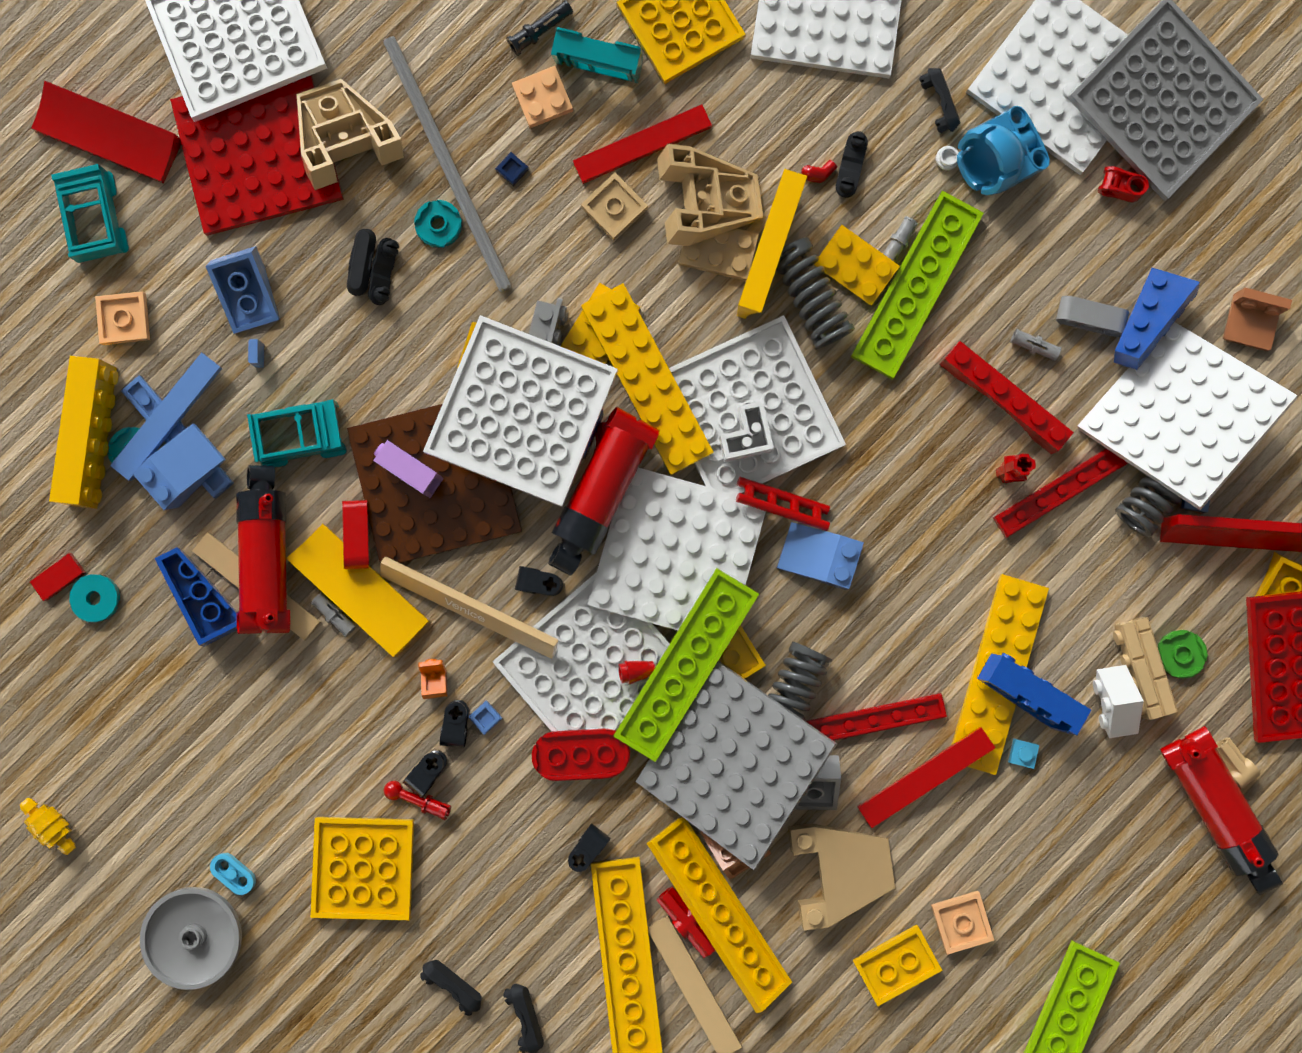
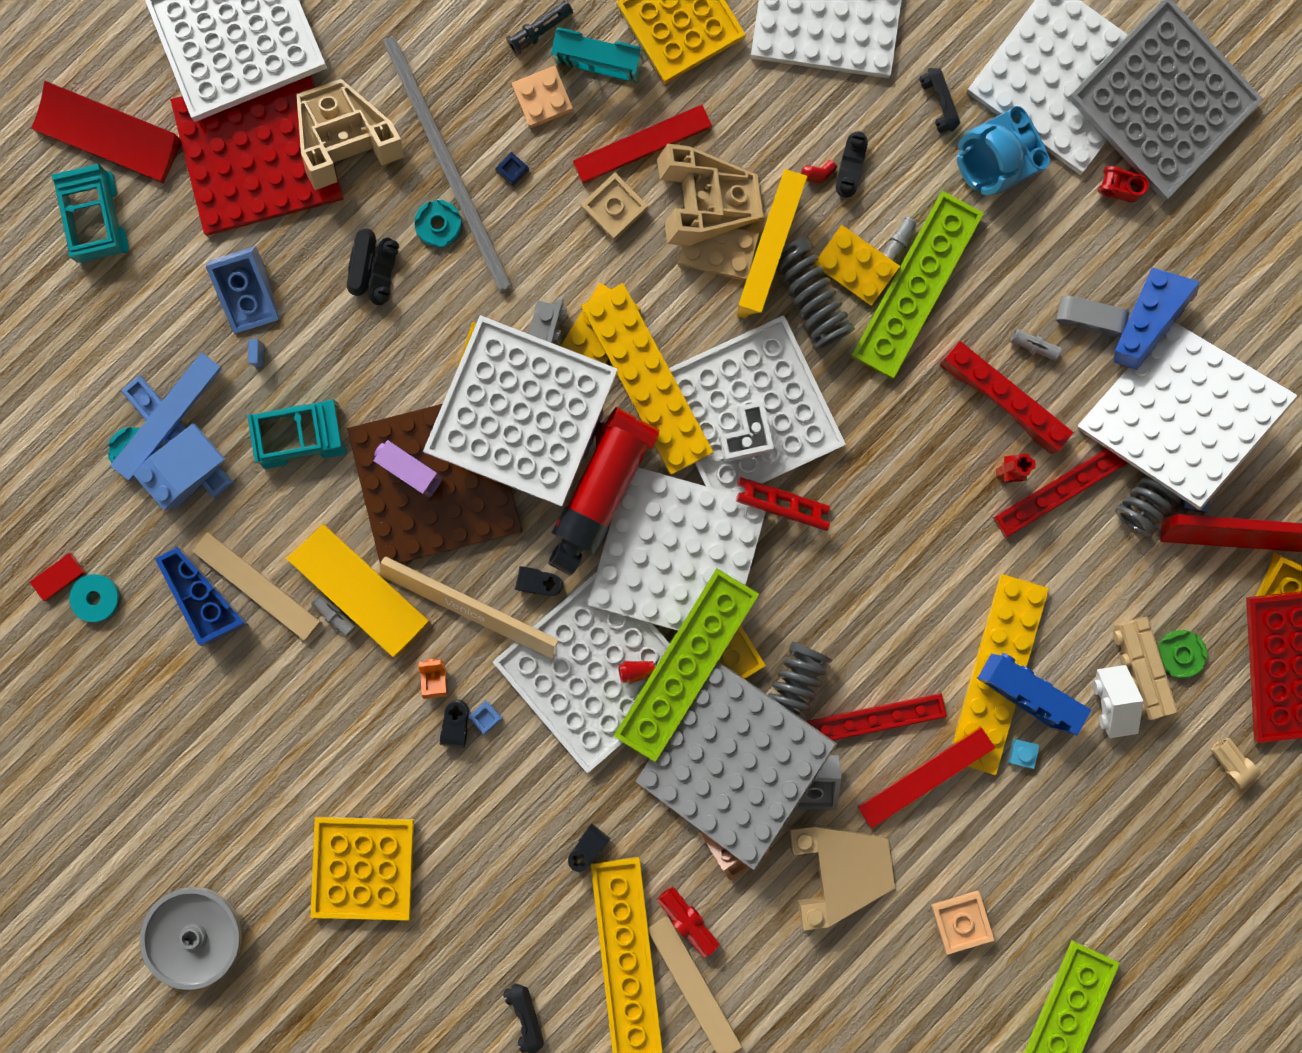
(47, 826): yellow piece -> none
(83, 432): yellow brick -> none
(122, 318): light nougat plate -> none
(231, 876): medium azure plate -> none
(262, 555): red piece -> none
(355, 534): red beam -> none
(394, 790): red pin -> none
(424, 775): black piece -> none
(461, 991): black piece -> none
(580, 755): red tile -> none
(720, 914): yellow plate -> none
(820, 555): medium blue slope -> none
(897, 965): yellow plate -> none
(947, 158): white plate -> none
(1223, 808): red piece -> none
(1254, 318): nougat bracket -> none

